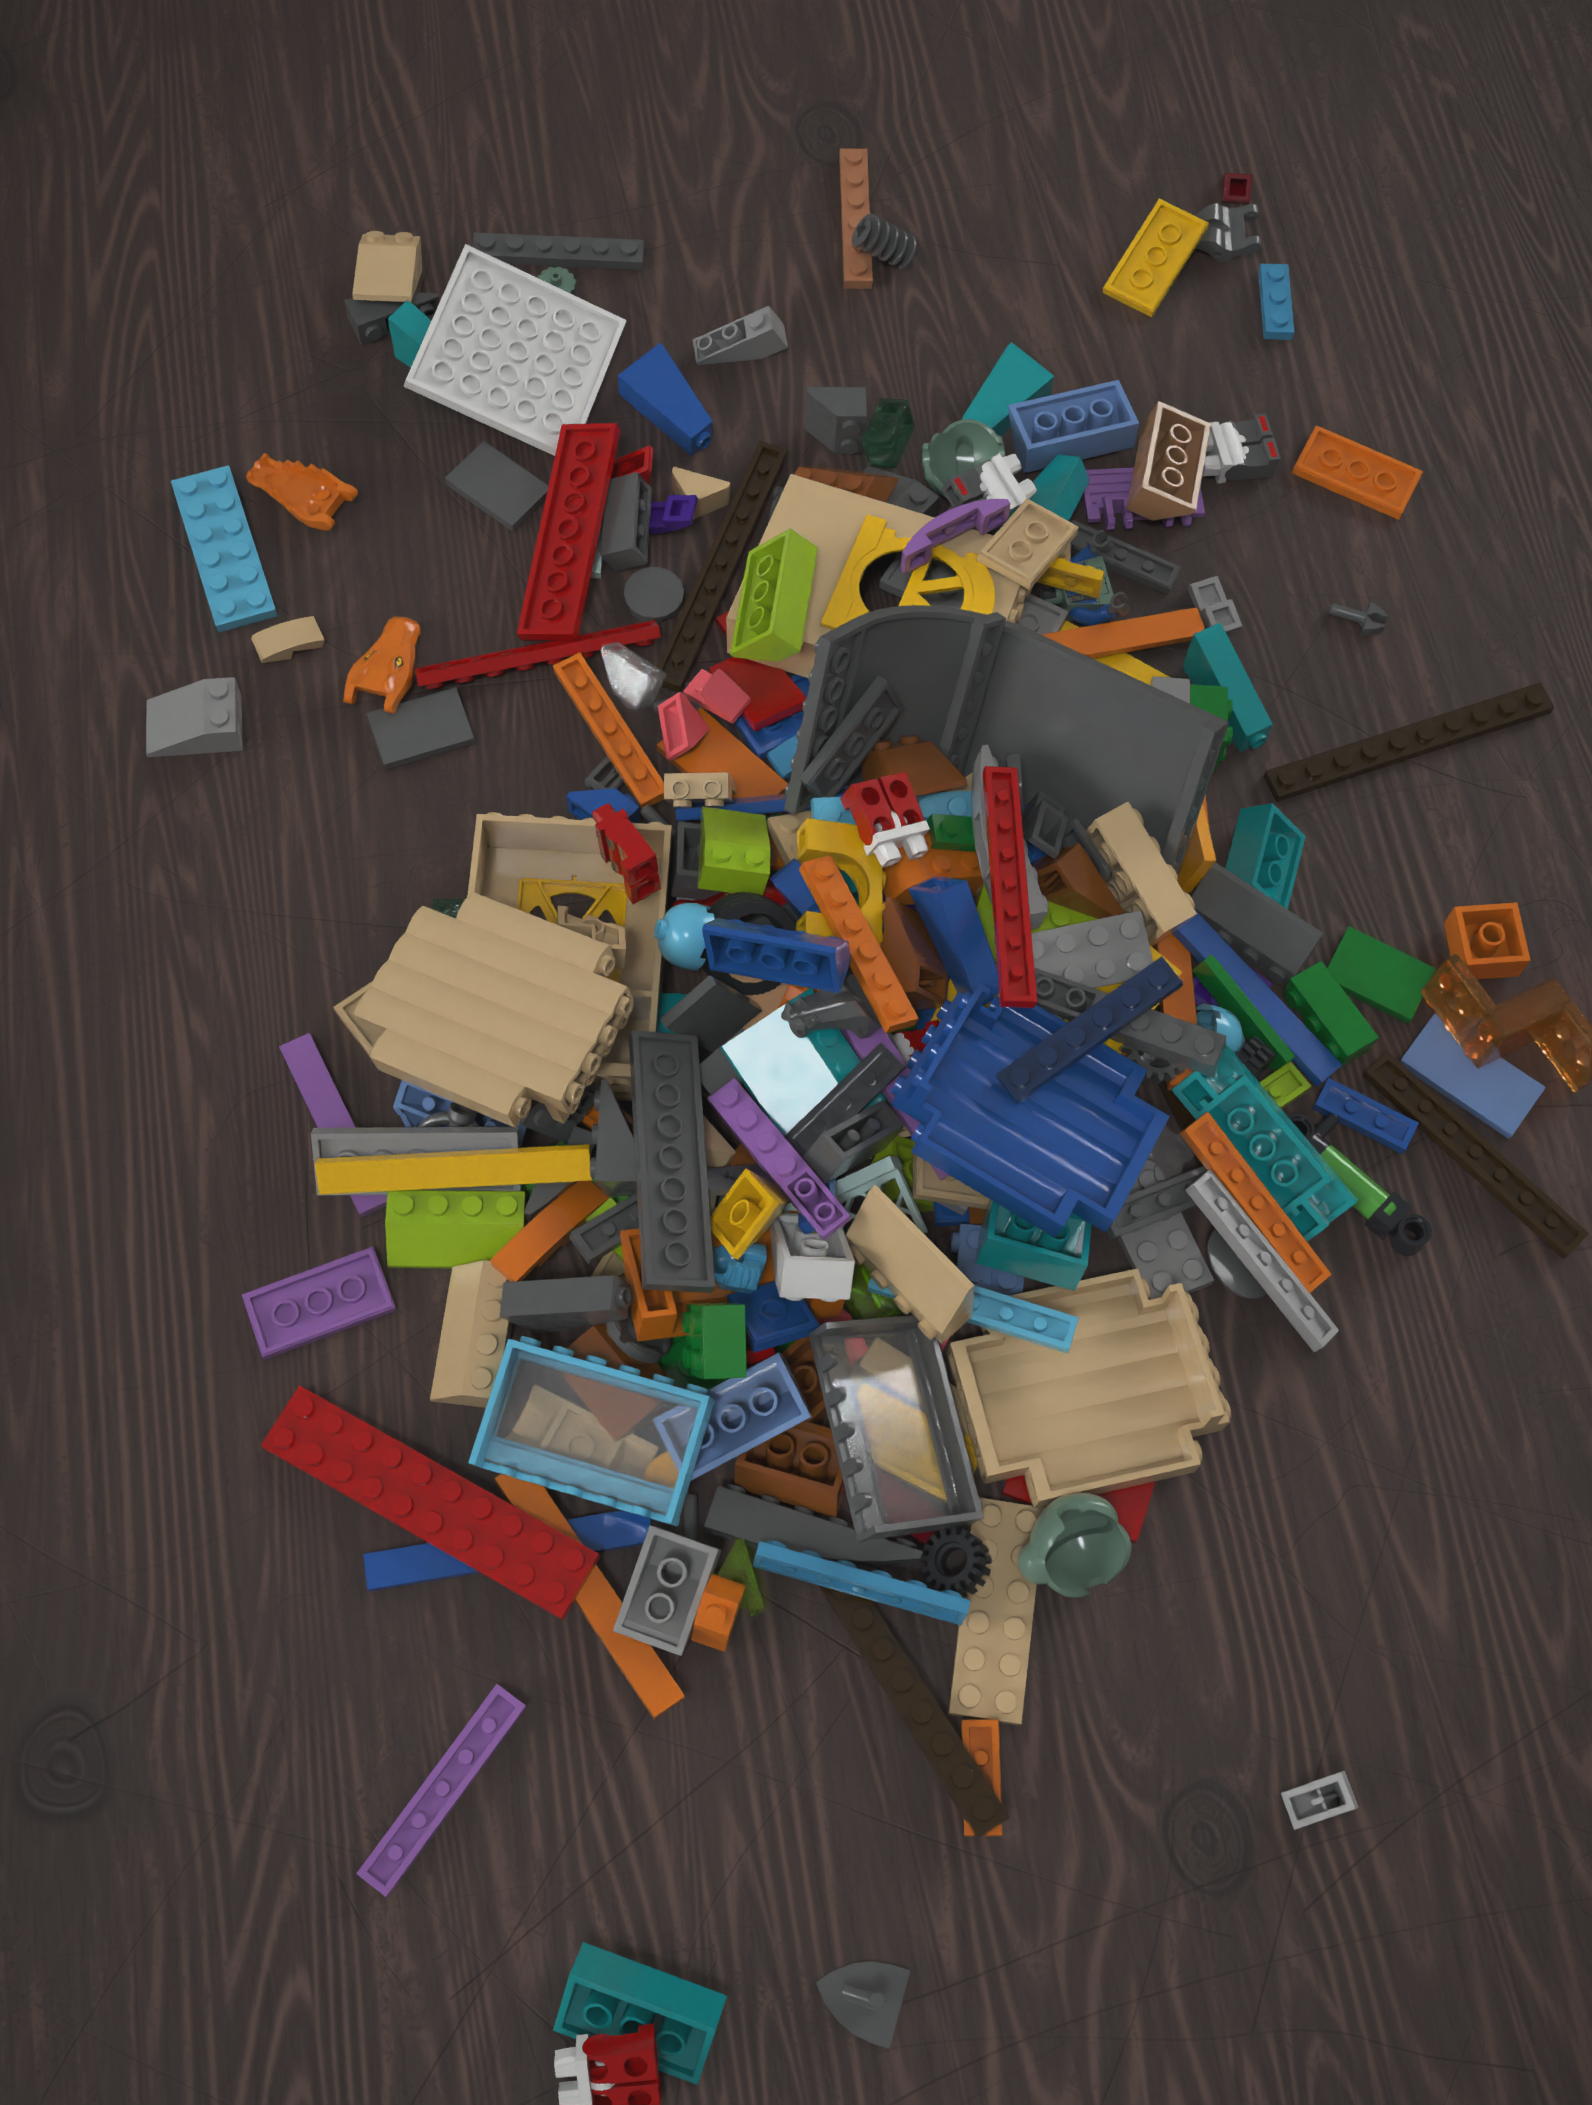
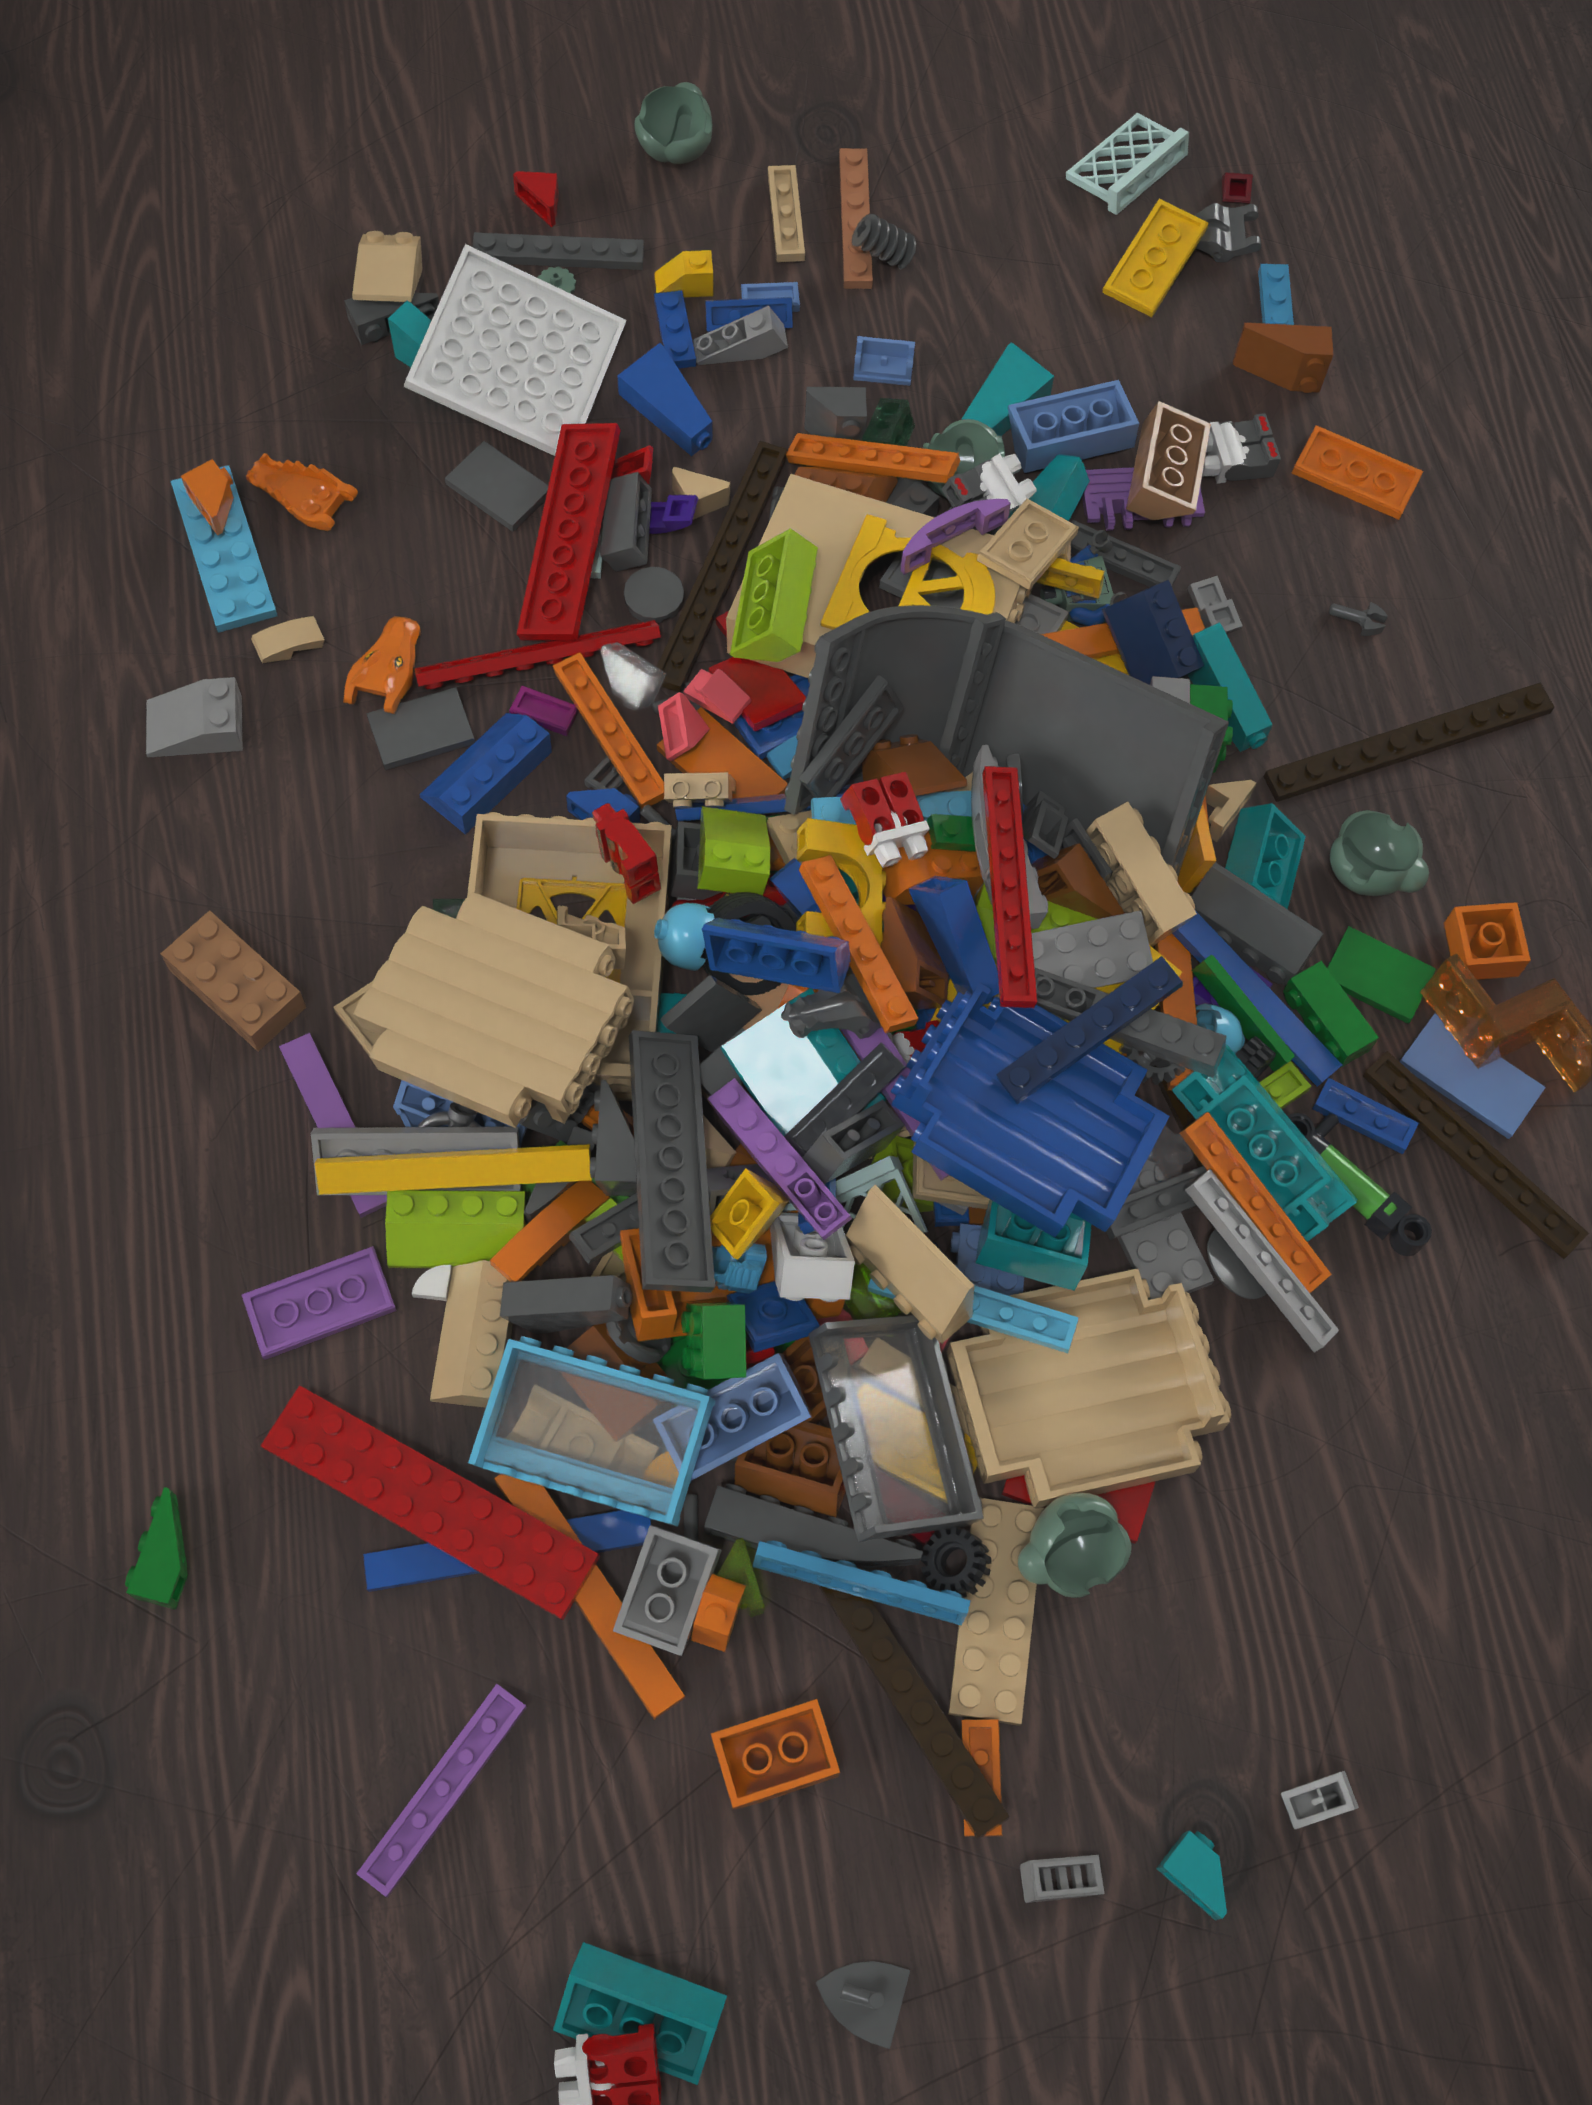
(162, 1560): none -> green slope
(210, 492): none -> orange slope
(233, 980): none -> medium nougat brick
(433, 1283): none -> white tile
(488, 770): none -> blue slope
(539, 193): none -> red slope
(545, 710): none -> magenta tile
(674, 124): none -> sand green piece
(675, 328): none -> blue plate
(687, 272): none -> yellow slope
(726, 311): none -> blue plate
(772, 290): none -> medium blue tile
(775, 1754): none -> orange brick
(786, 213): none -> tan plate
(873, 458): none -> orange plate
(884, 360): none -> medium blue hinge
(1032, 1884): none -> light grey slope
(1144, 170): none -> light aqua fence
(1153, 634): none -> dark blue slope
(1196, 1872): none -> teal slope
(1227, 801): none -> tan slope
(1286, 354): none -> dark orange slope
(1378, 855): none -> sand green piece

